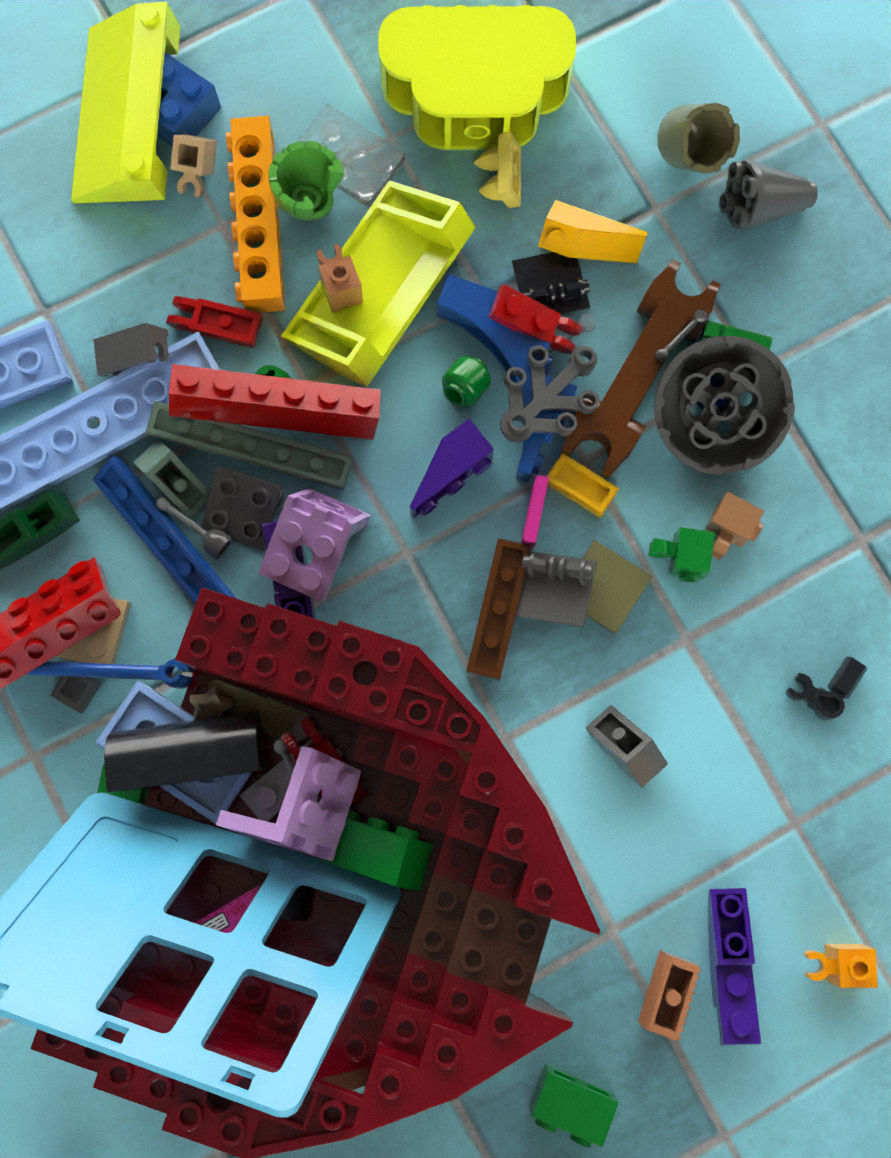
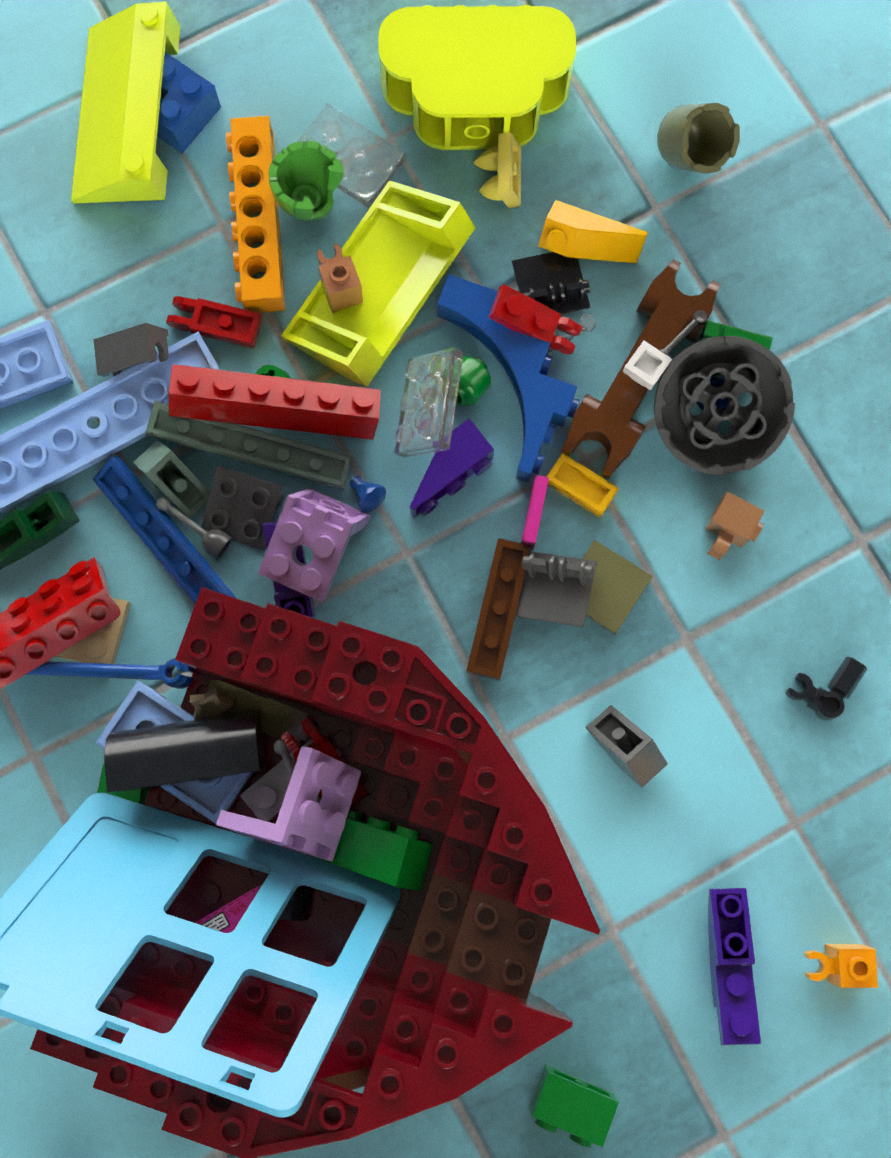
(75, 691): dark grey tile -> none
(195, 158): tan brick -> none
(368, 494): none -> blue rock
(428, 403): none -> clear plate
(547, 396): dark grey plant -> none
(647, 365): none -> white tile
(669, 995): nougat brick -> none
(688, 553): green brick -> none
(764, 194): dark grey cone -> none

